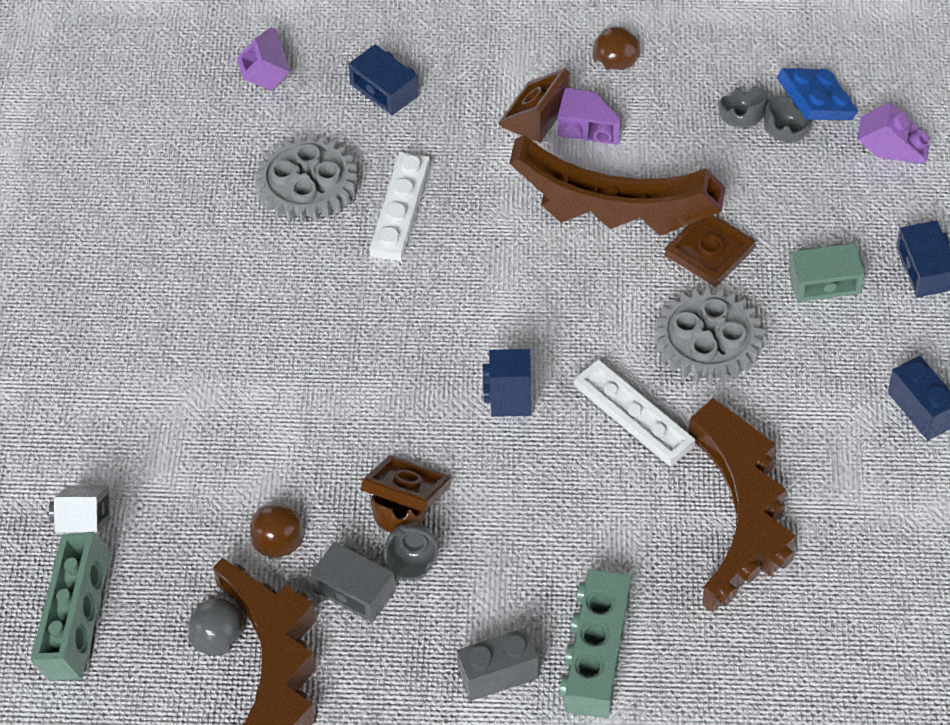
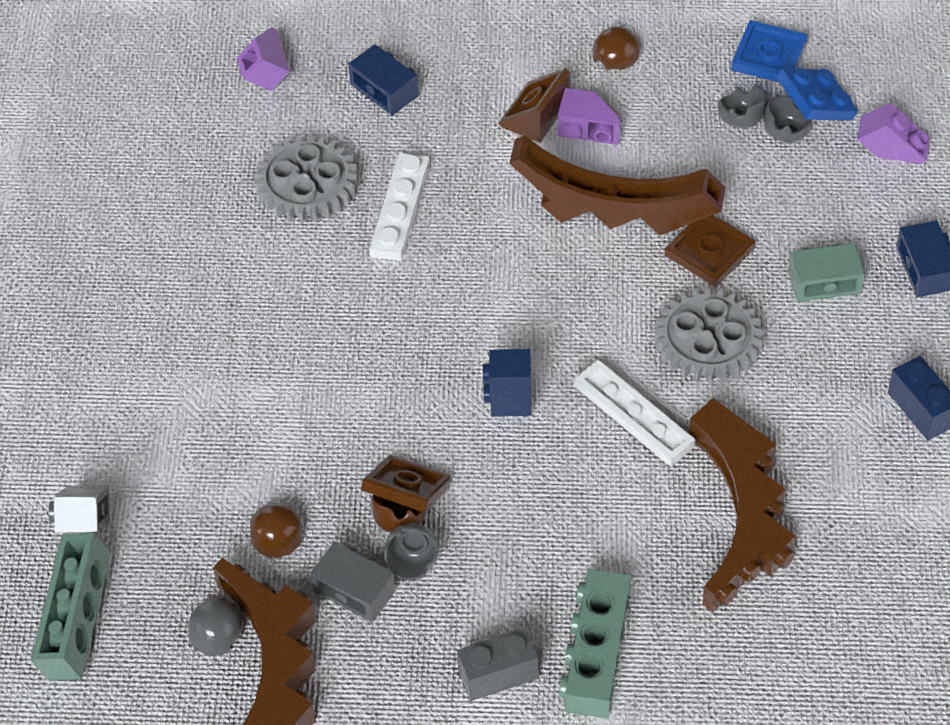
(767, 50): none -> blue plate

